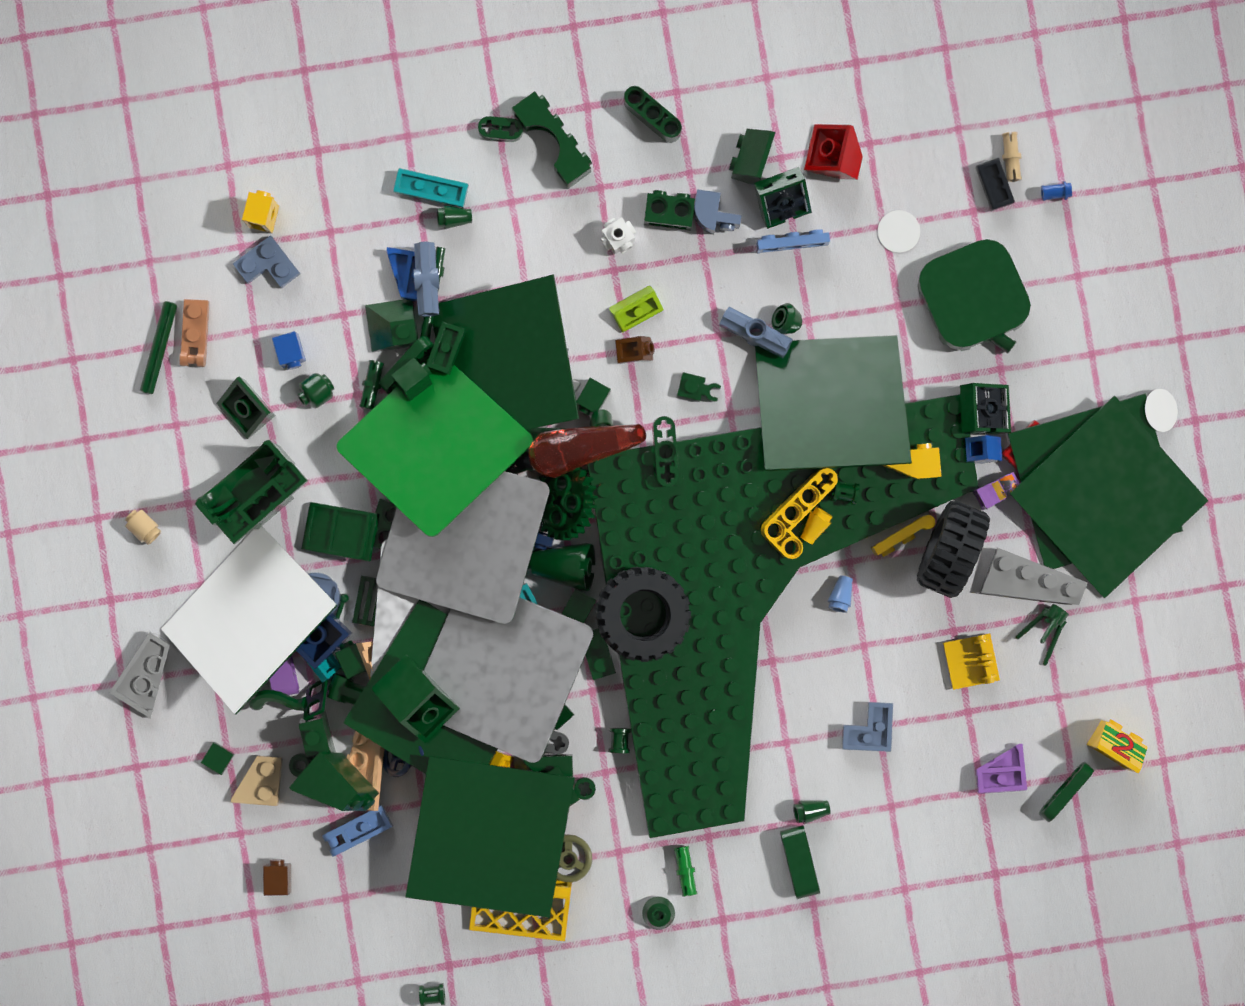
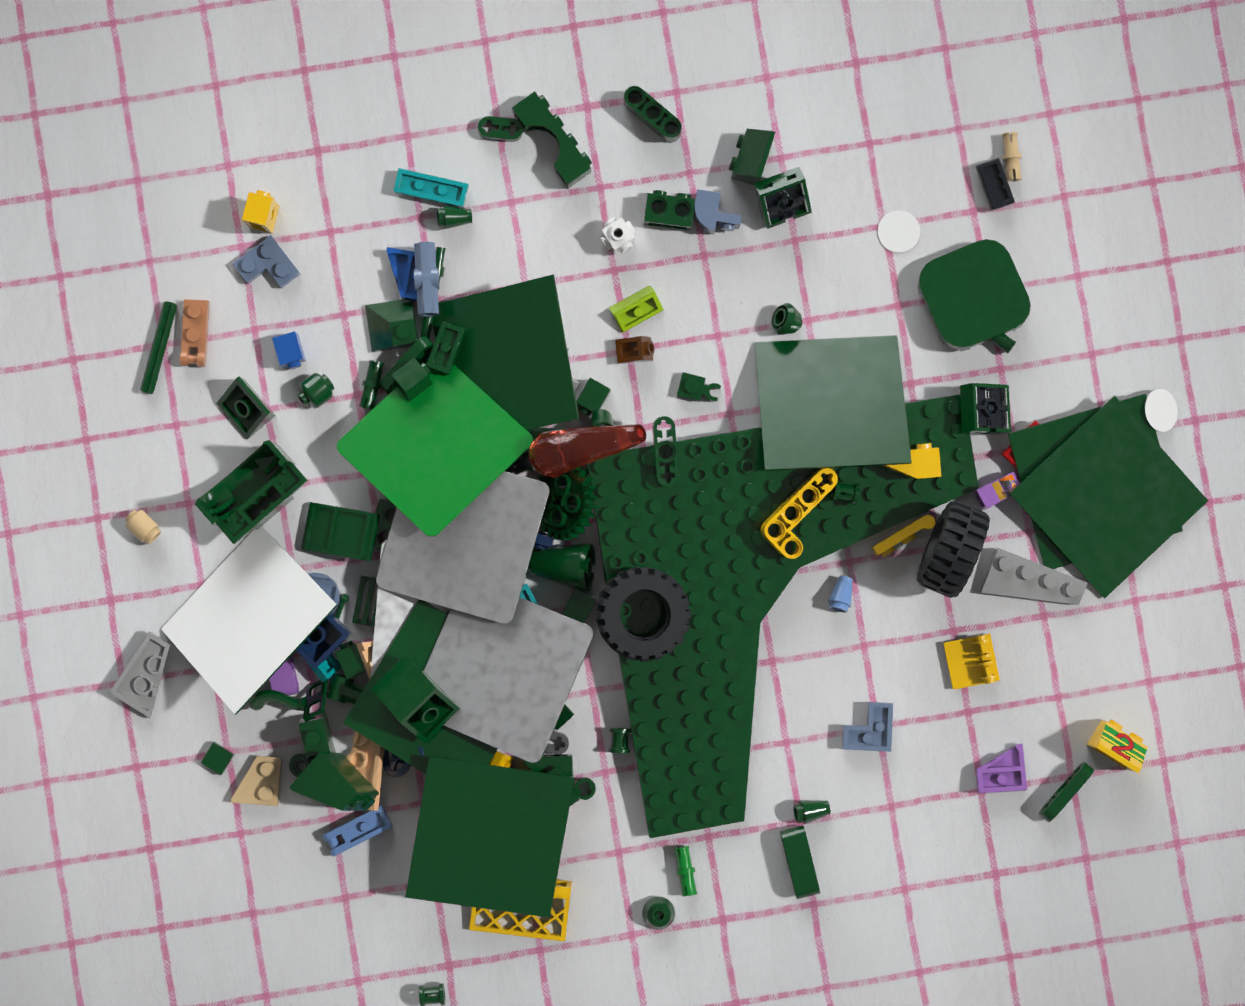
(277, 878): reddish brown brick -> none
(584, 868): olive piece -> none
(599, 657): dark green plate -> none
(742, 325): sand blue piece -> none
(792, 241): medium blue plate -> none
(816, 524): yellow cone -> none
(834, 152): red slope -> none
(983, 449): blue brick -> none
(1054, 619): dark green plant -> none
(1056, 191): blue pin -> none

